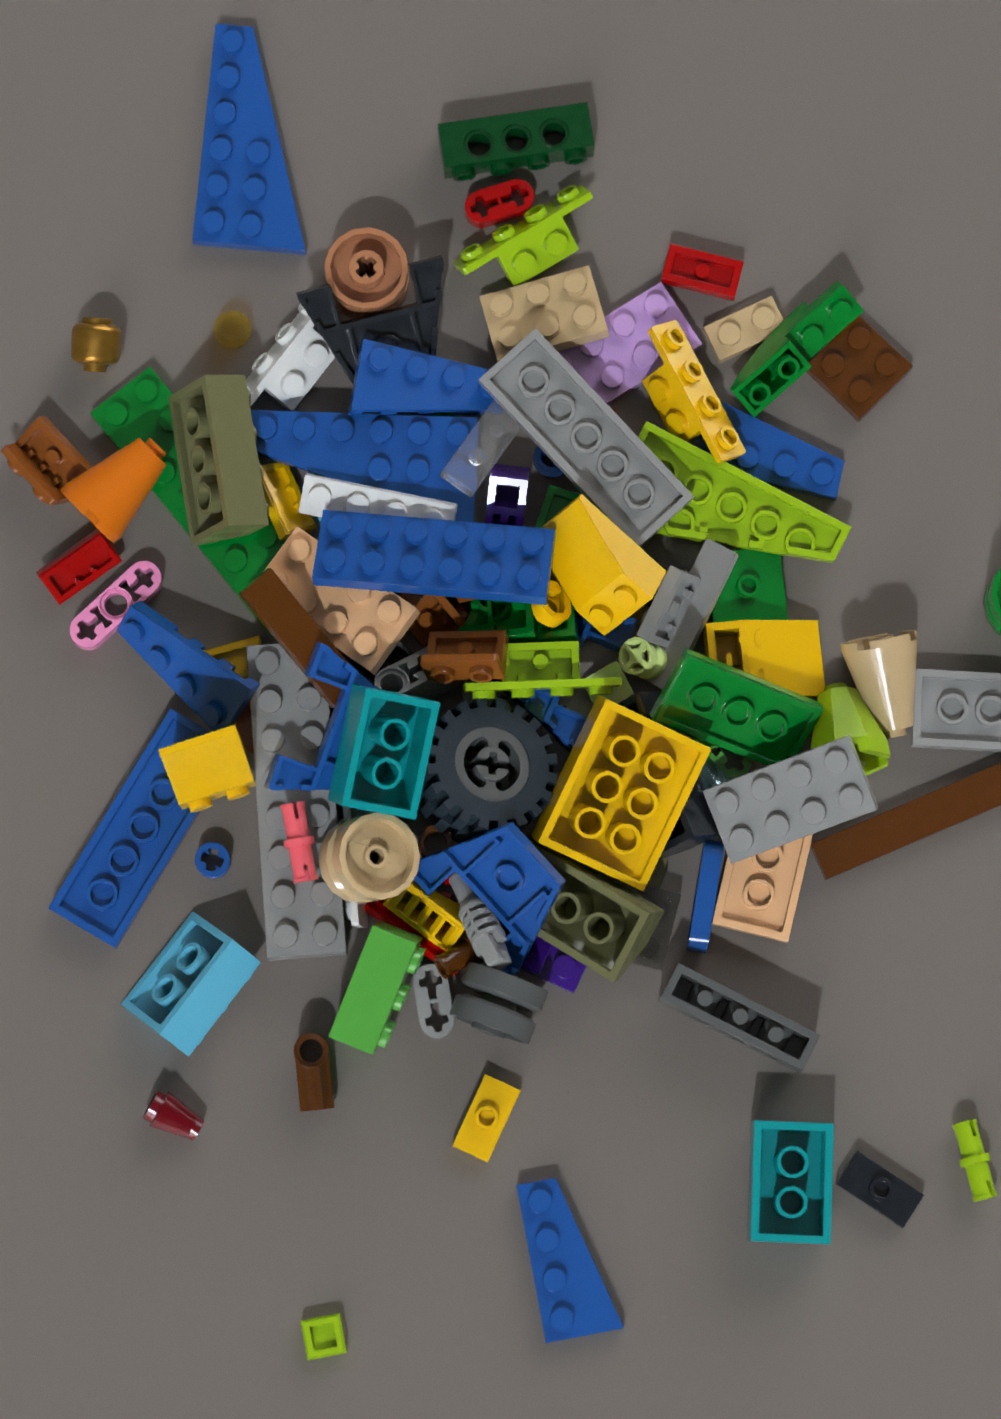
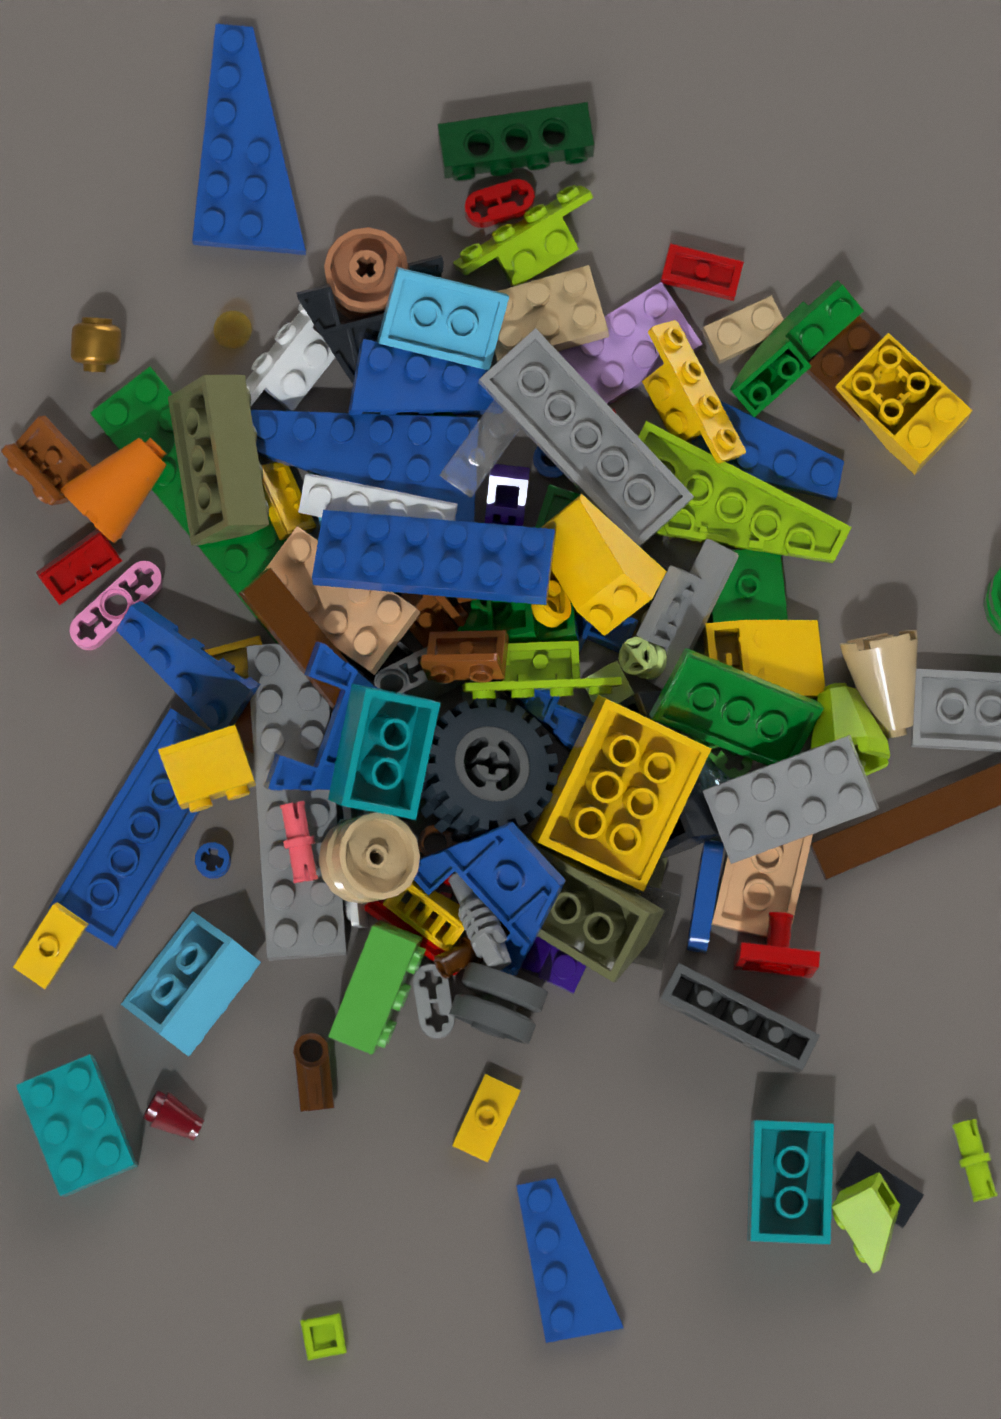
(50, 945): none -> yellow plate
(77, 1125): none -> teal brick
(442, 318): none -> medium azure plate
(776, 955): none -> red tile
(869, 1216): none -> lime slope
(903, 403): none -> yellow slope

